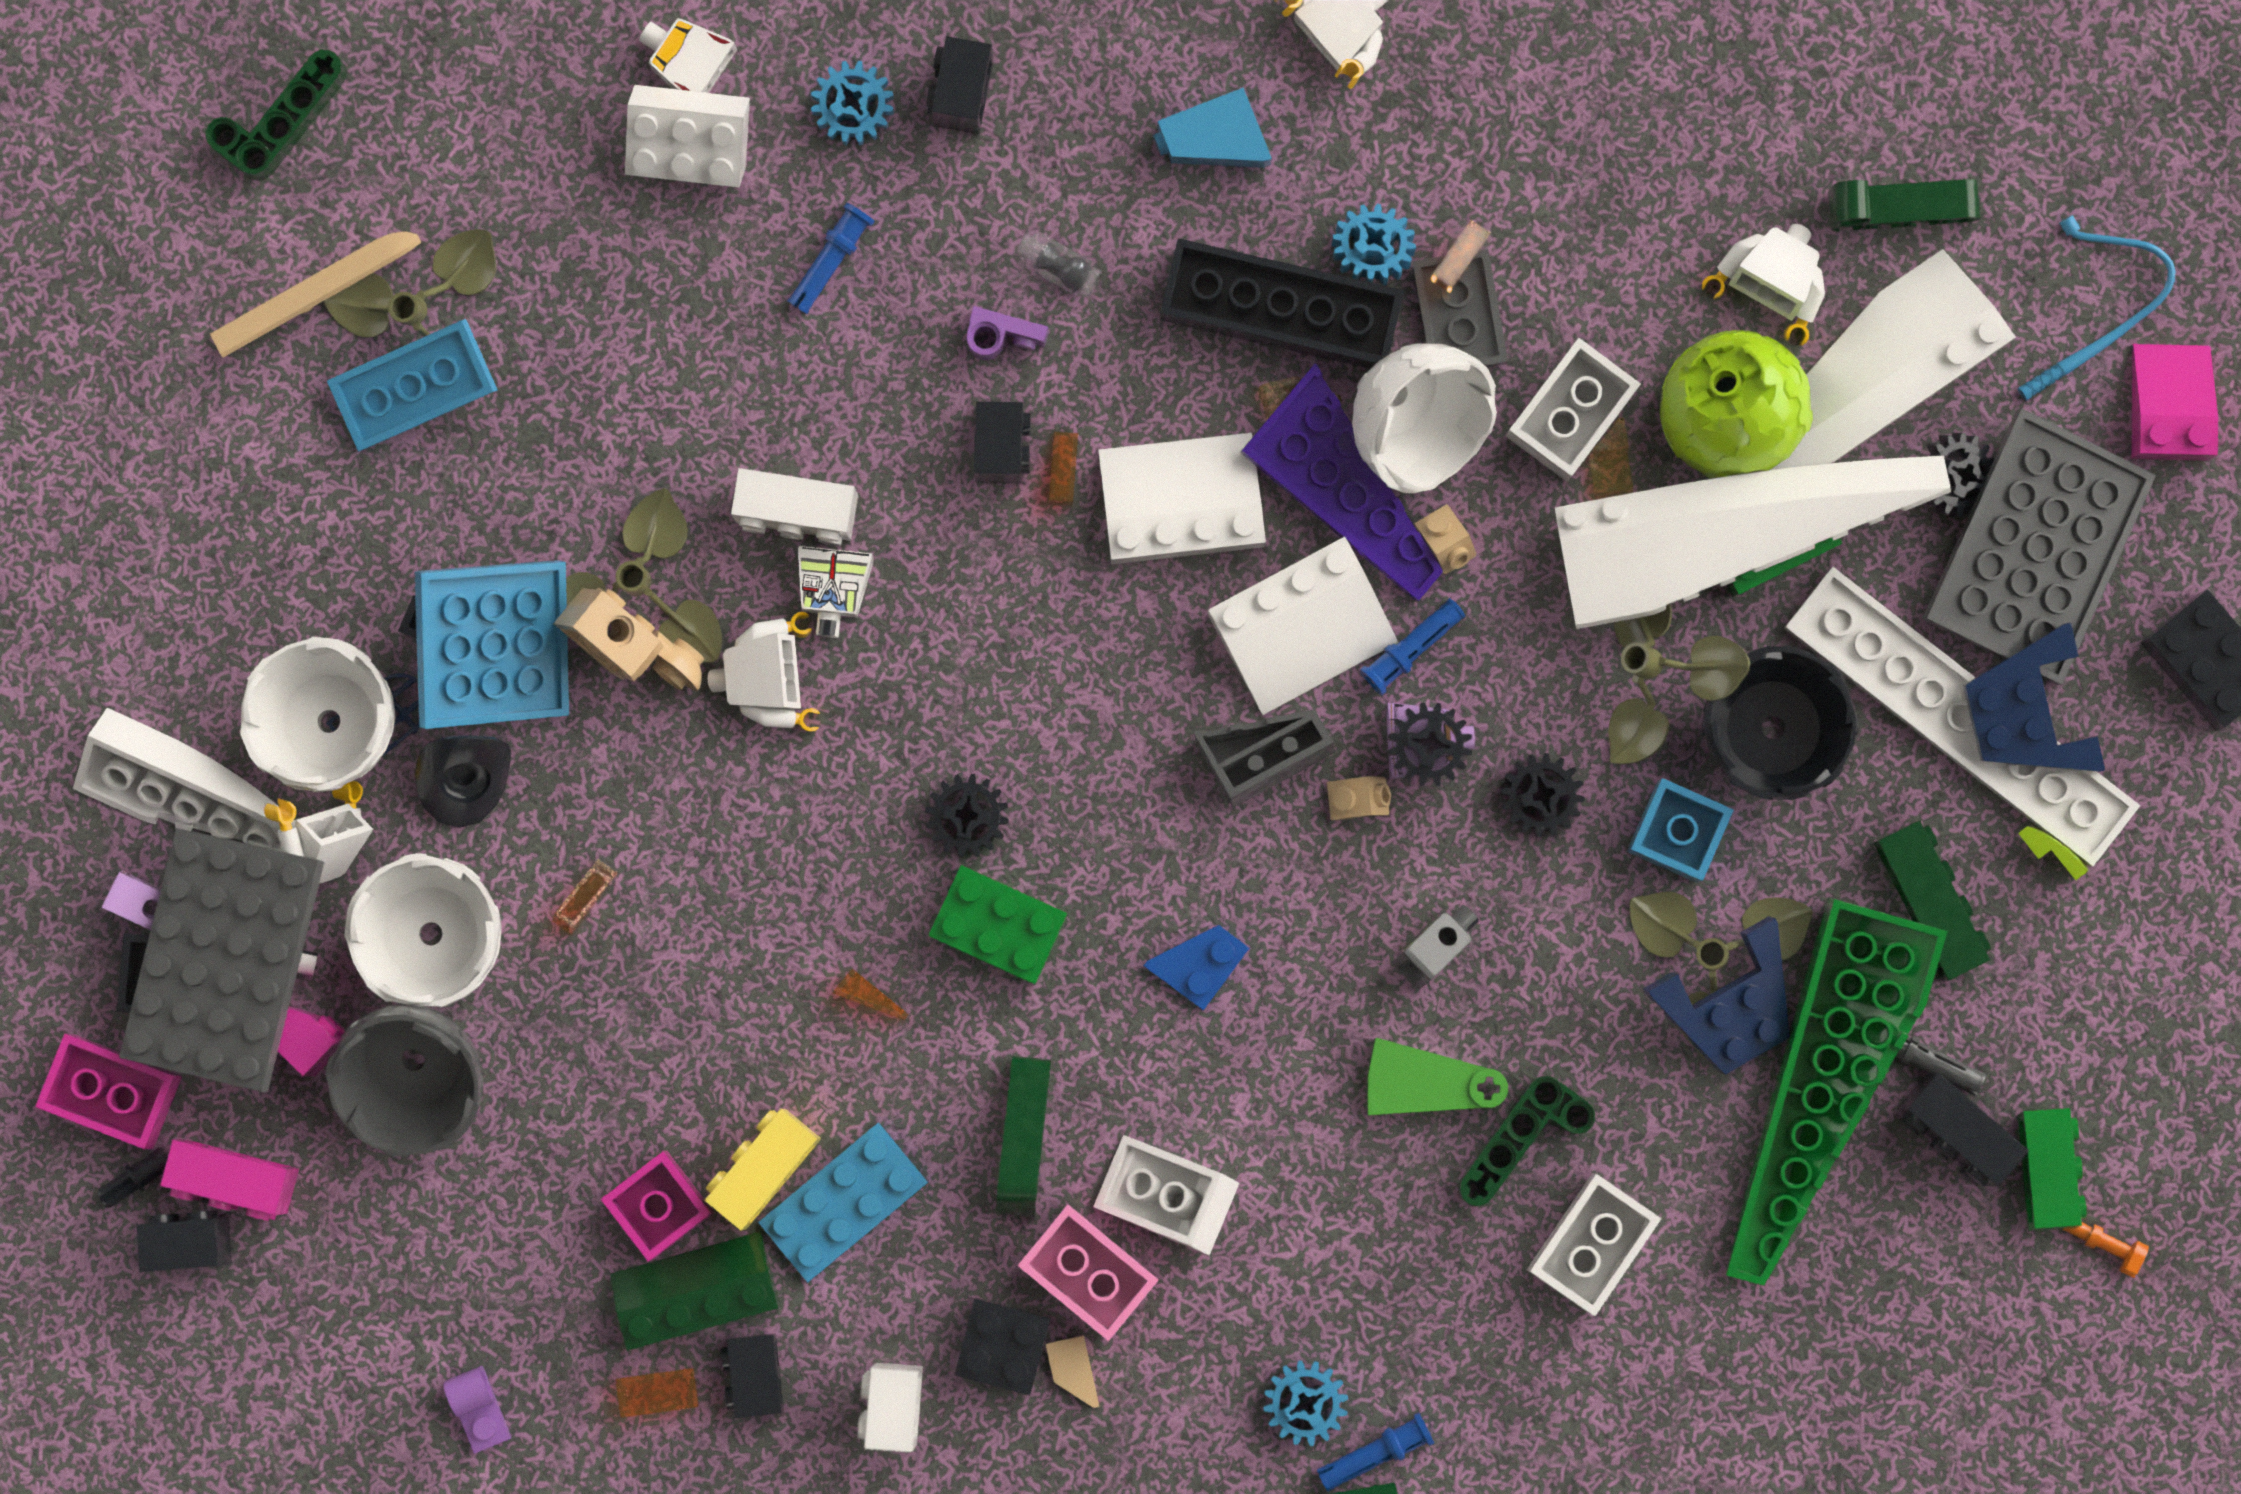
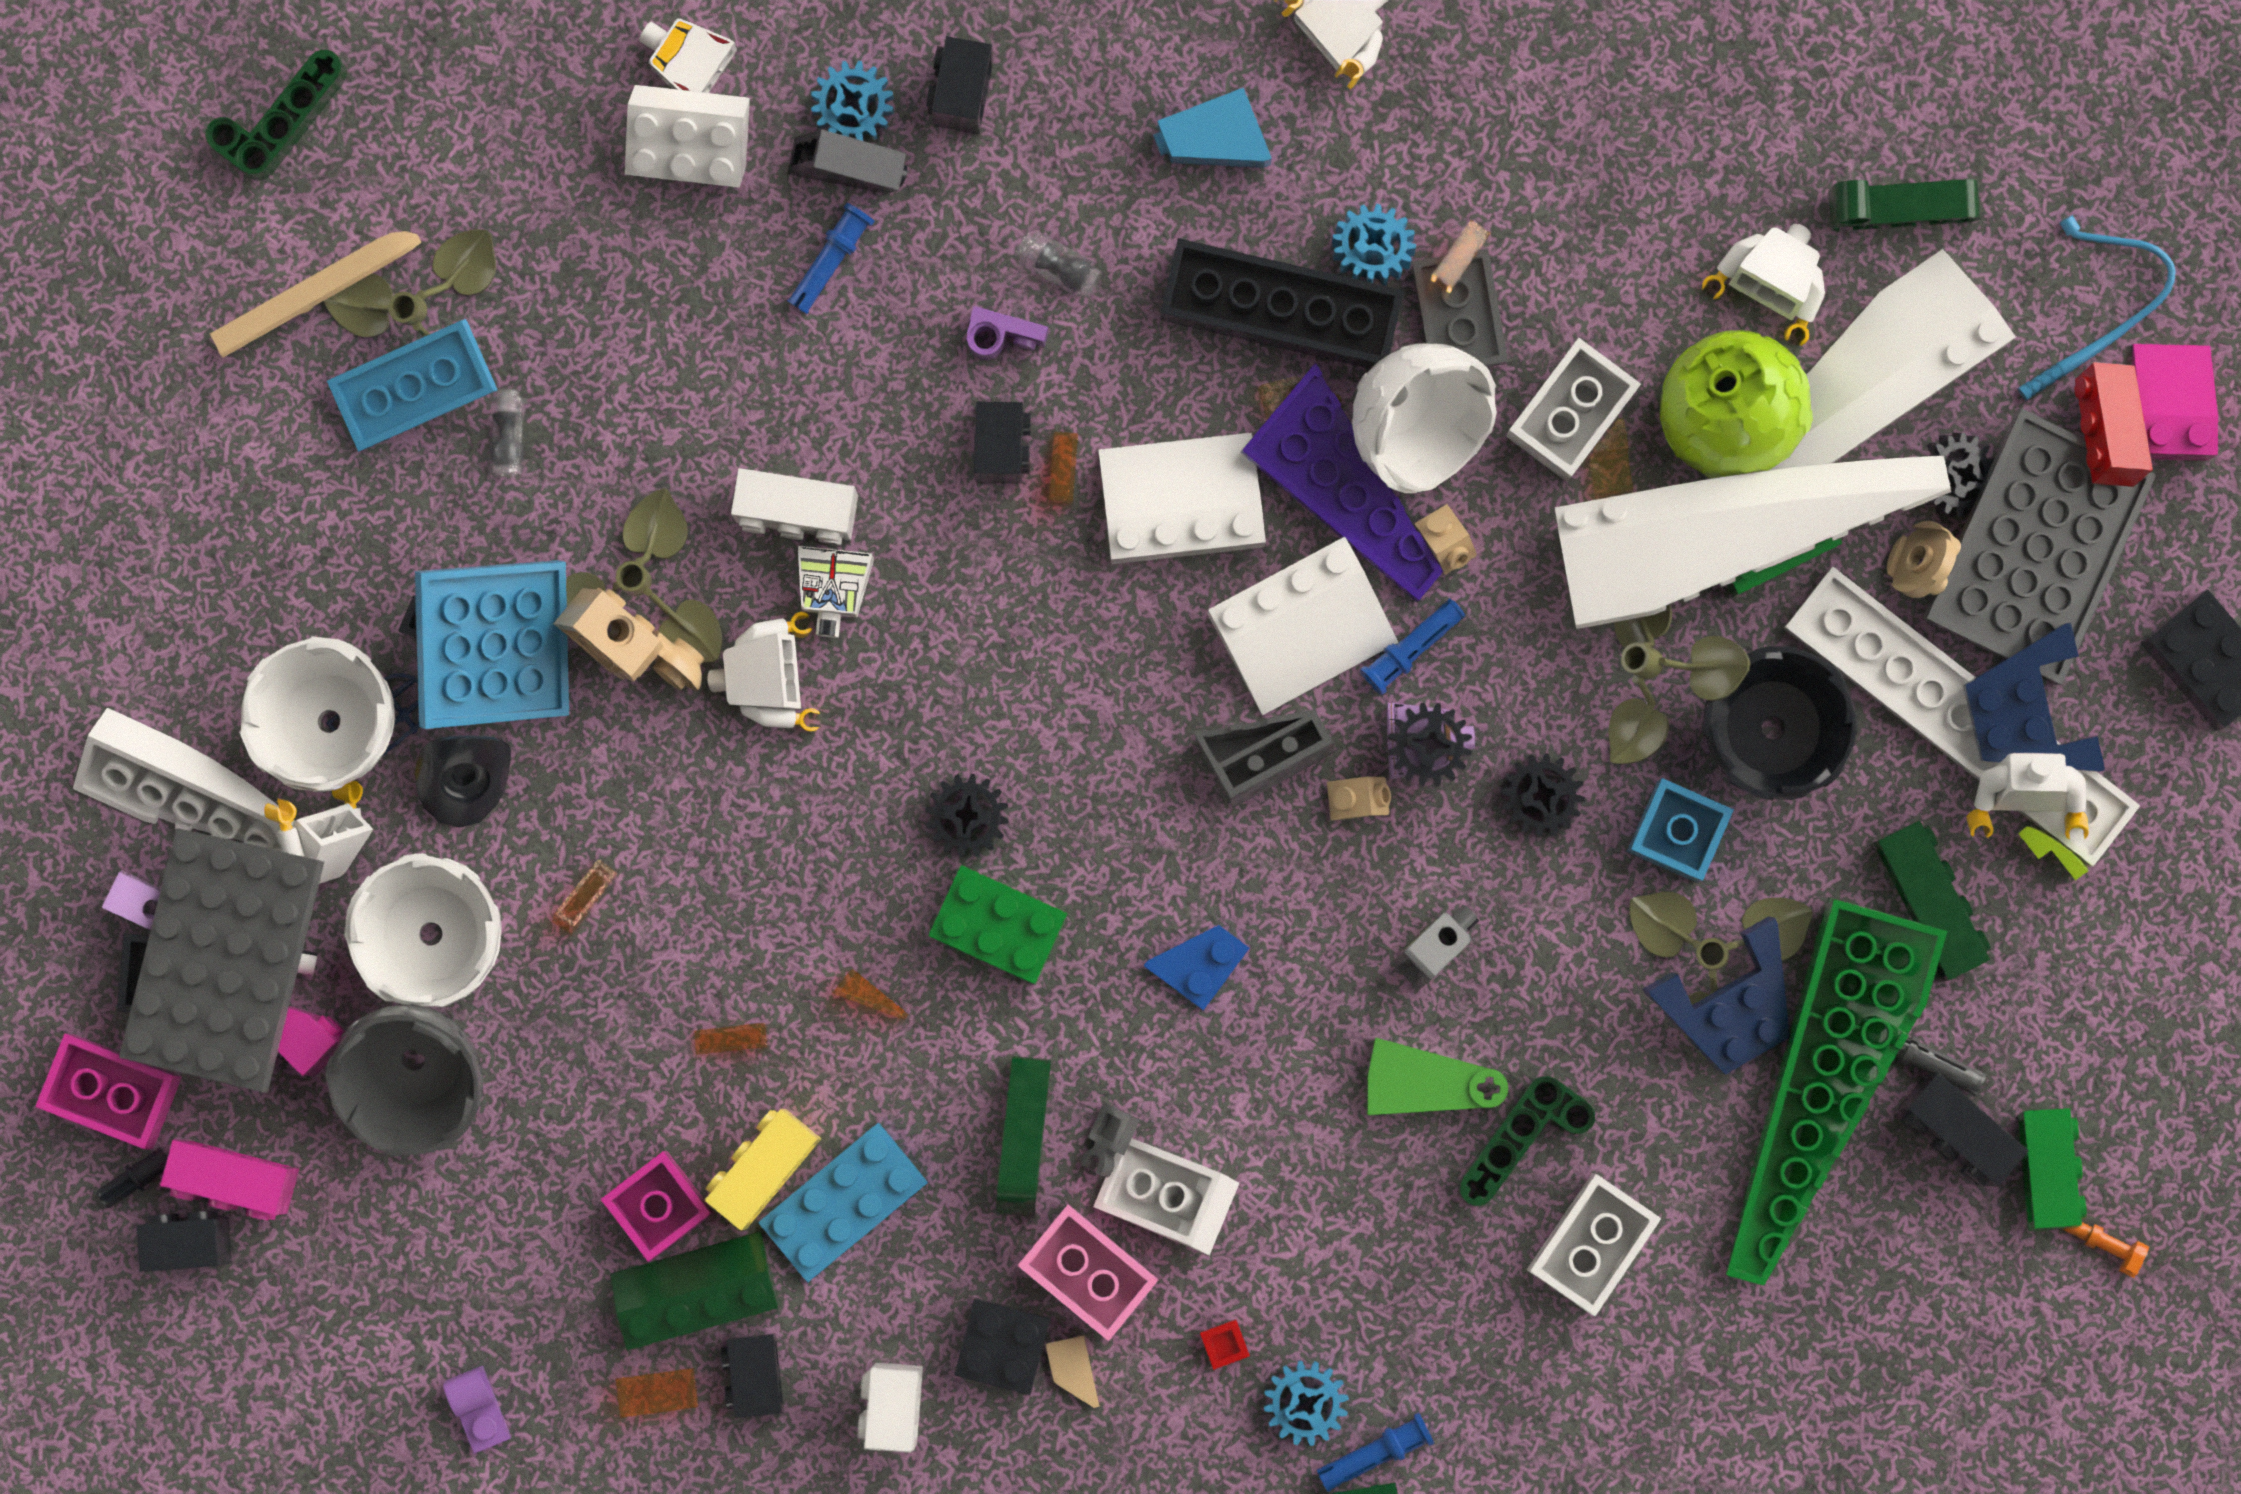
(506, 448): none -> clear piece
(731, 1038): none -> clear orange piece
(847, 162): none -> slope
(1111, 1135): none -> dark grey plate
(1224, 1344): none -> red plate
(1939, 554): none -> tan plate
(2031, 784): none -> white torso
(2113, 424): none -> brick

